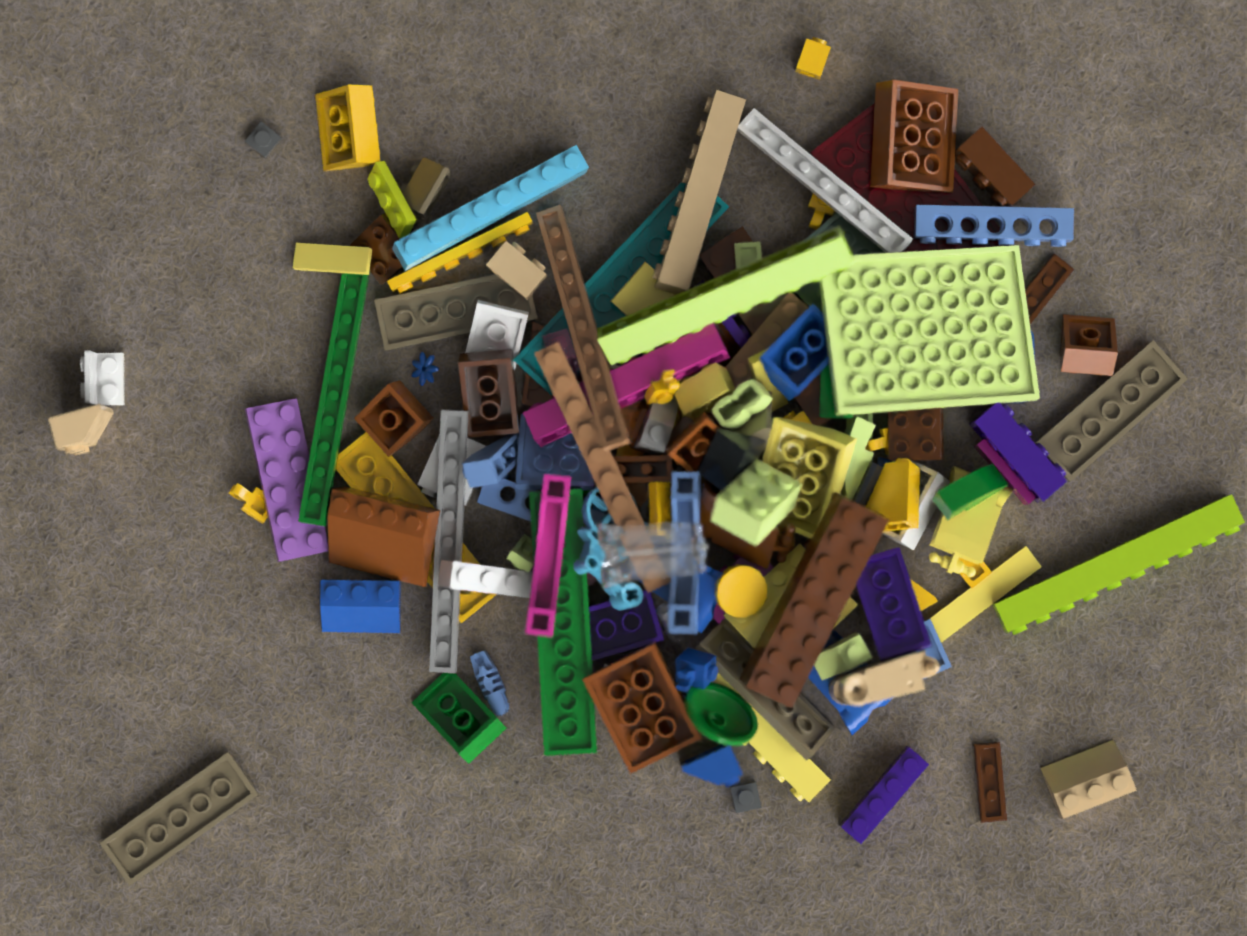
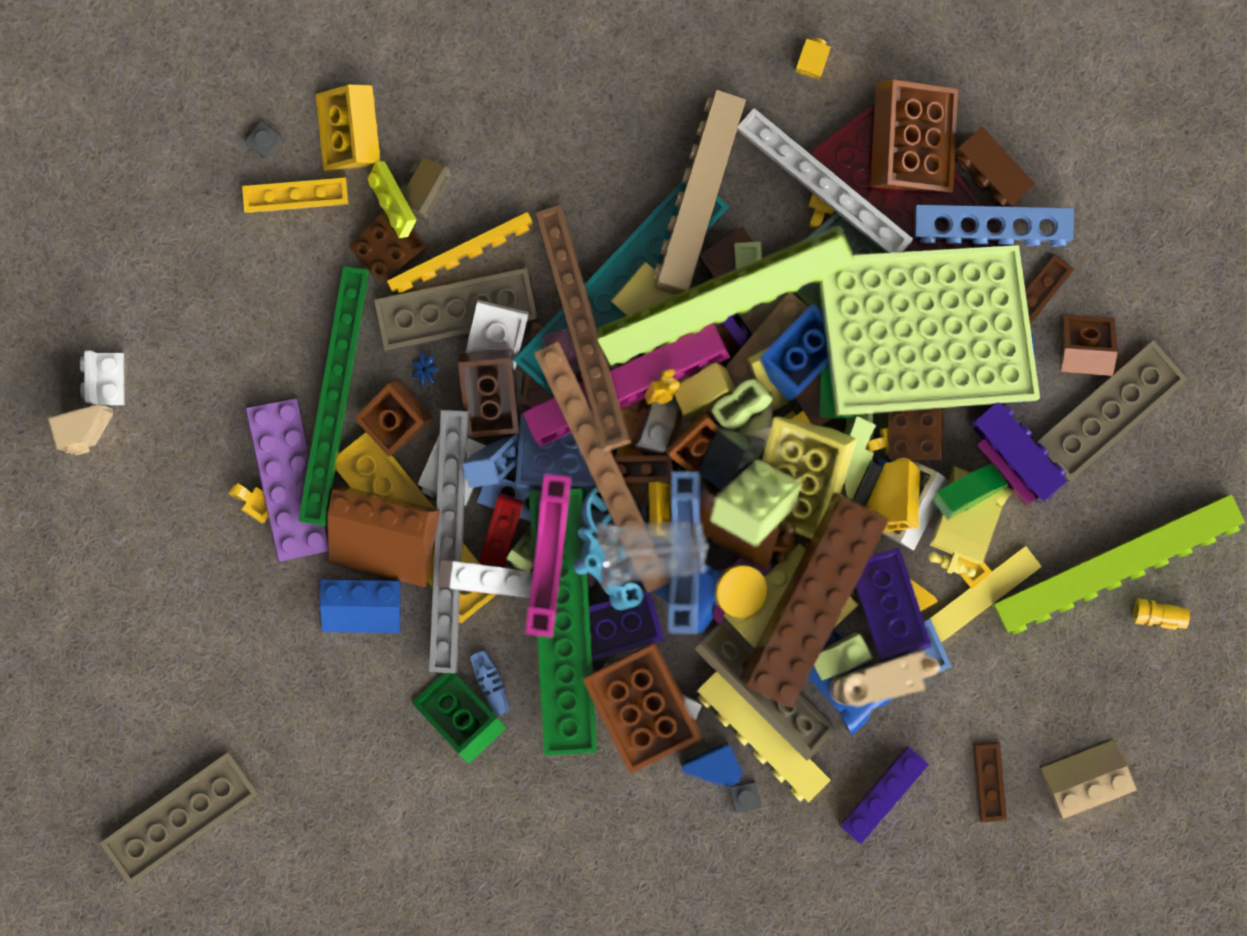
(295, 195): none -> yellow plate
(332, 258): light yellow tile -> none
(490, 208): medium azure brick -> none
(501, 531): none -> red tile
(516, 269): tan brick -> none
(677, 640): clear axle -> none
(695, 669): blue brick -> none
(721, 714): green dish -> none
(1162, 614): none -> yellow axle

